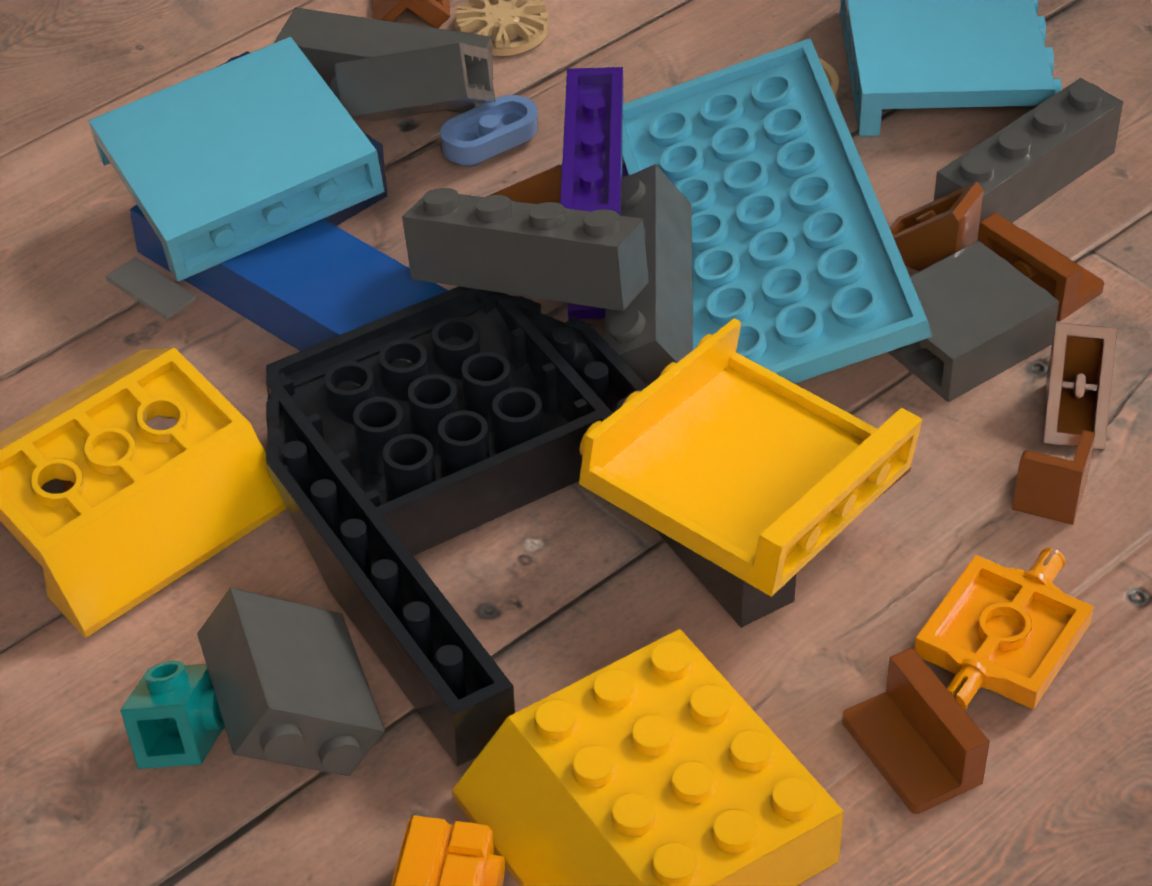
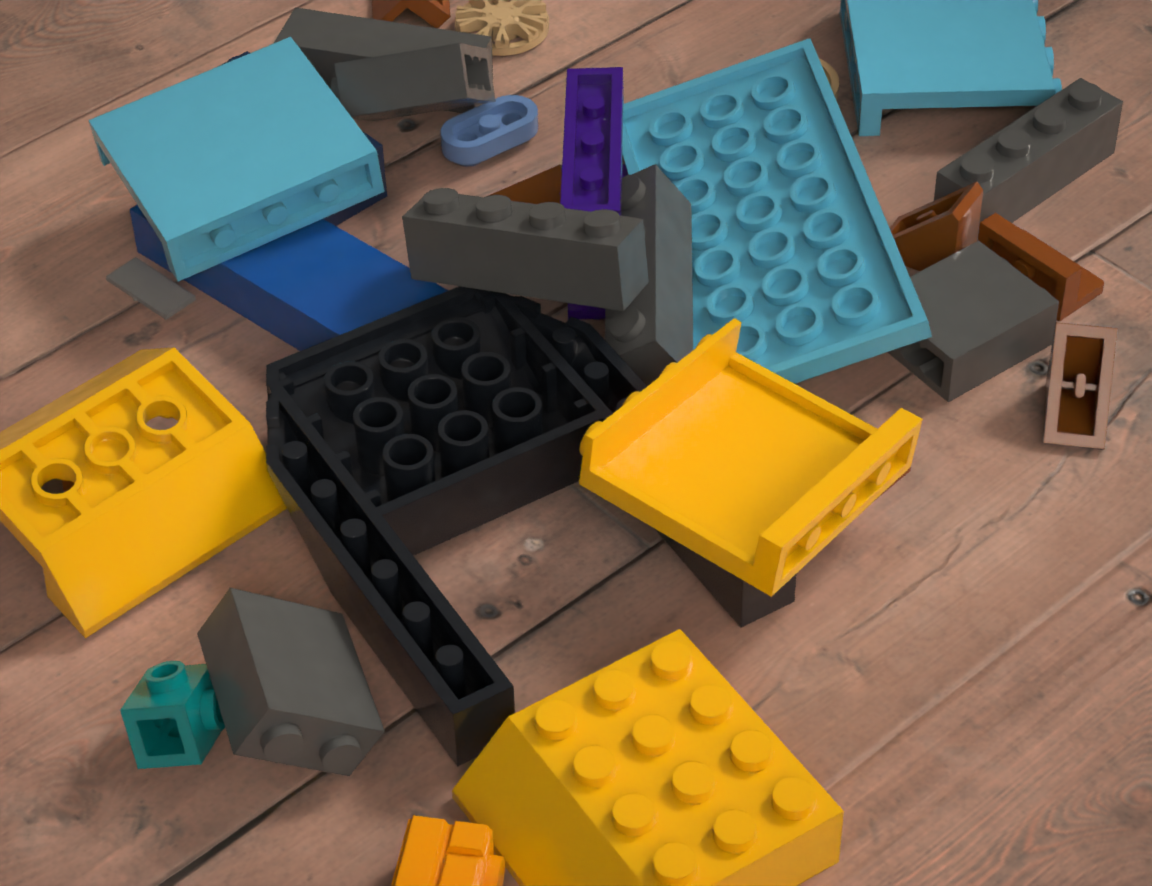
(919, 736): dark orange panel -> none
(1005, 630): light orange plate -> none
(1053, 485): dark orange panel -> none

